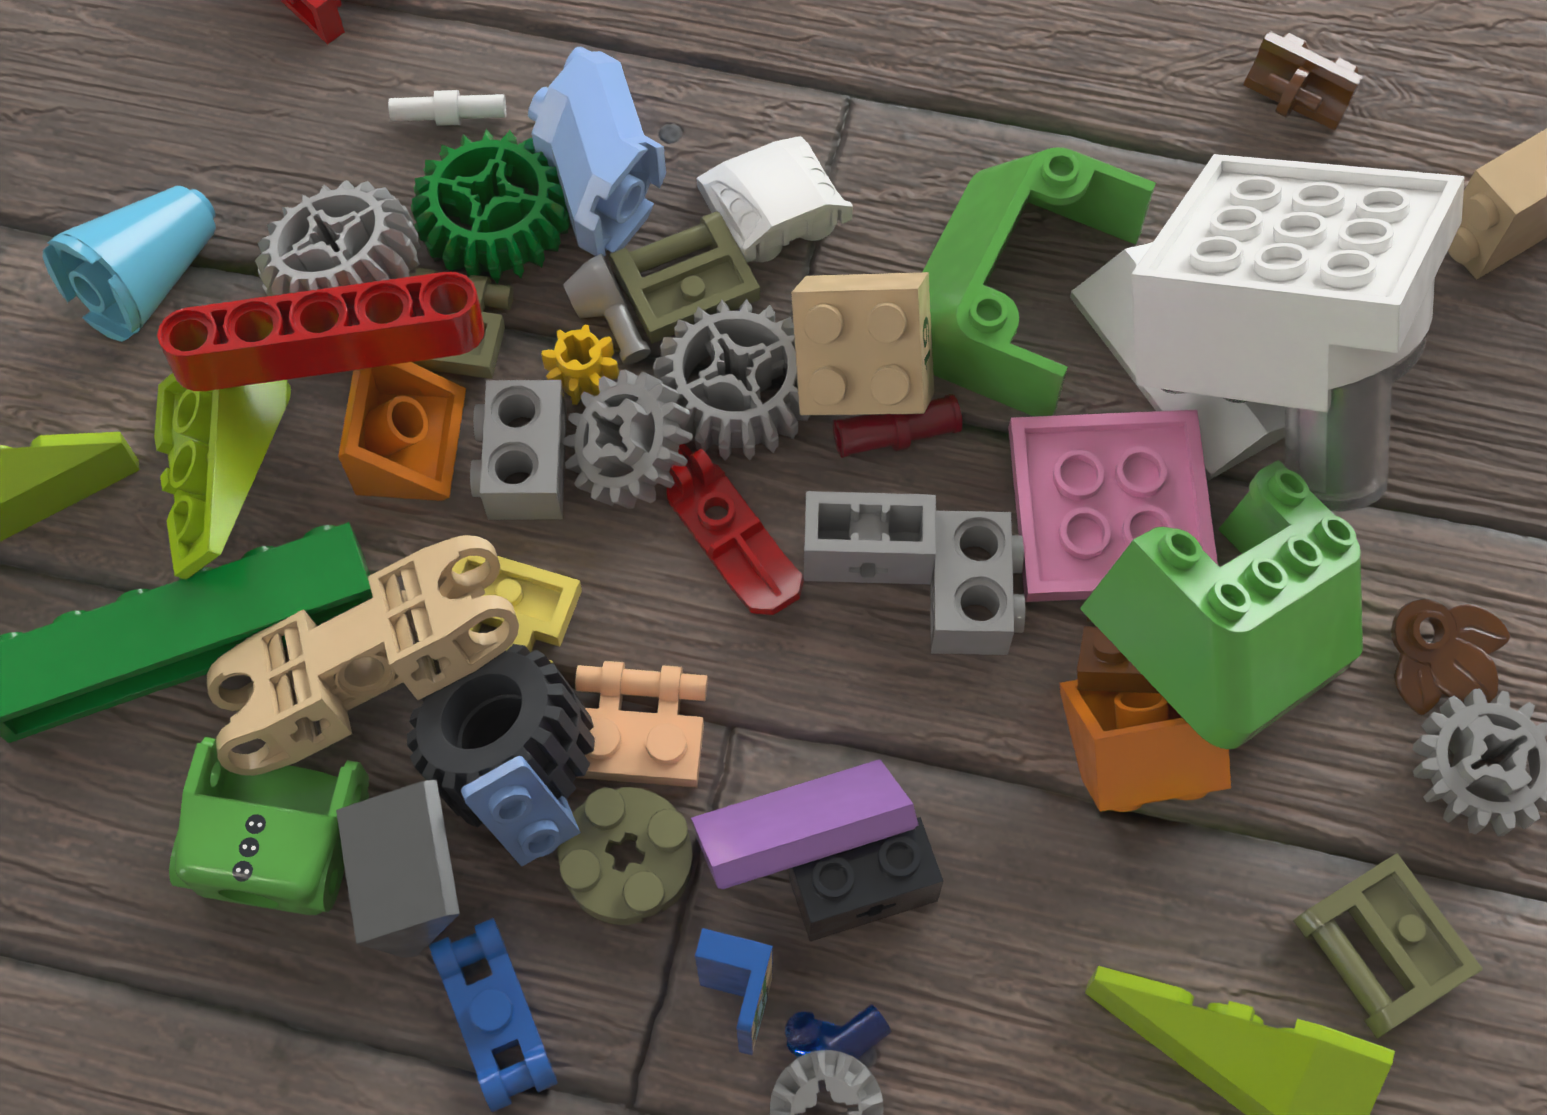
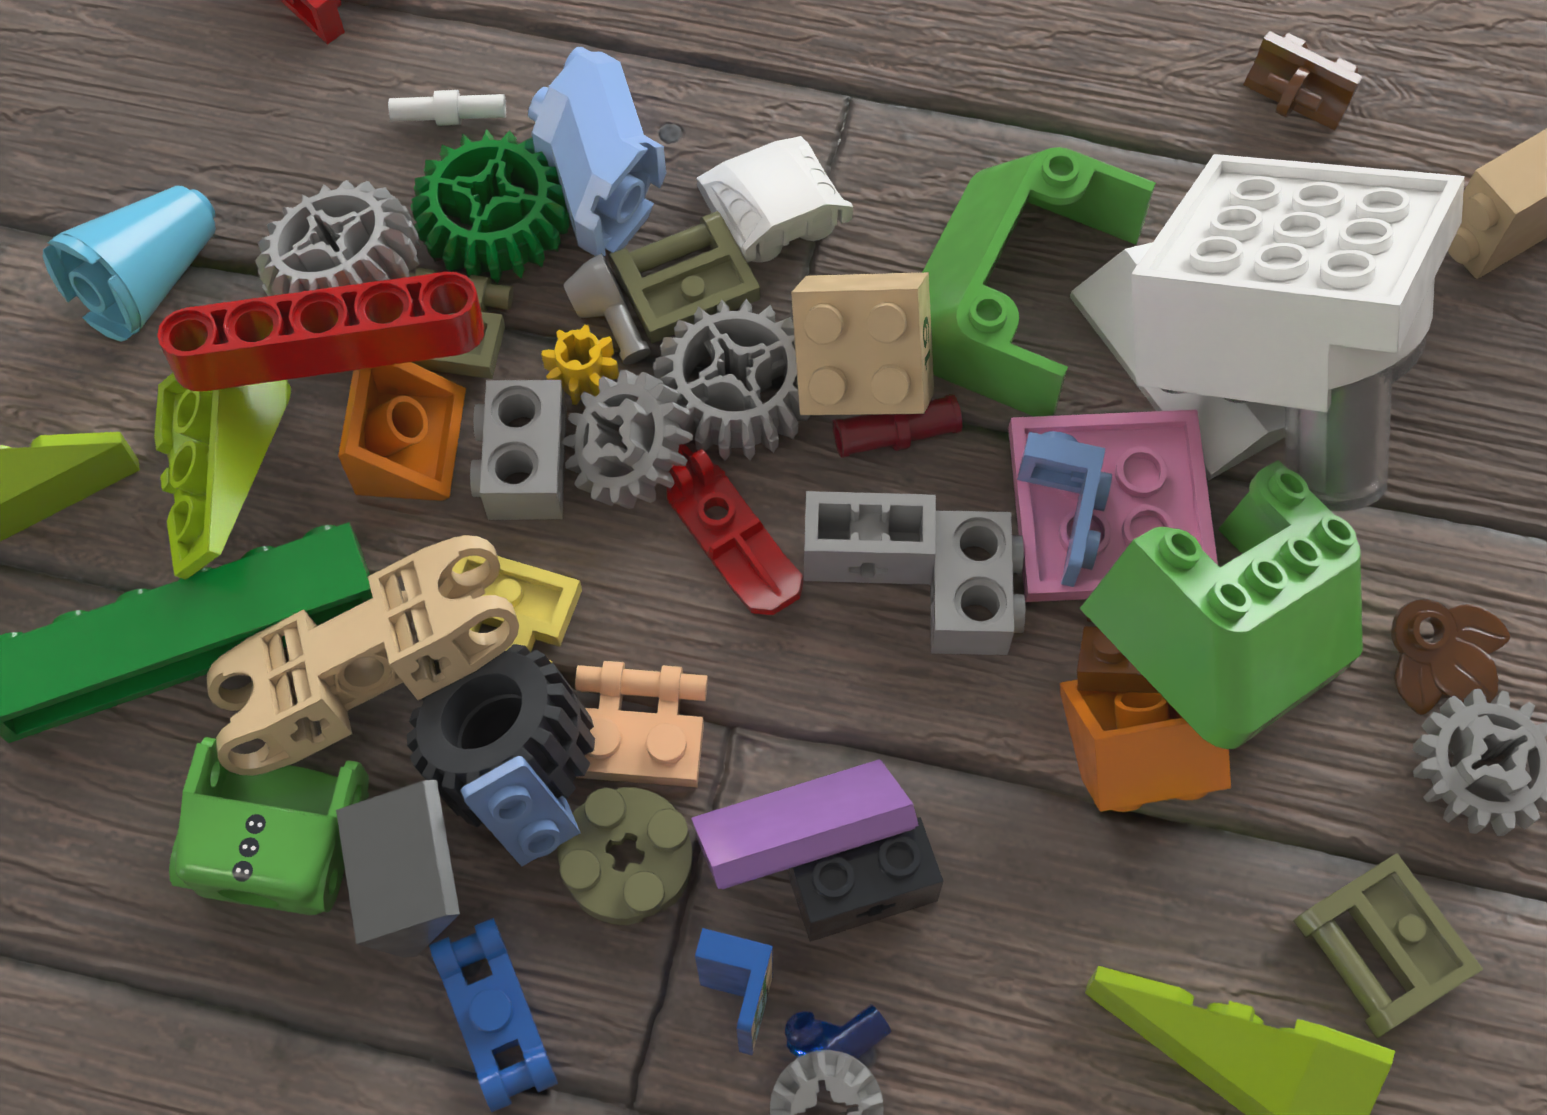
(1067, 465): none -> medium blue bracket

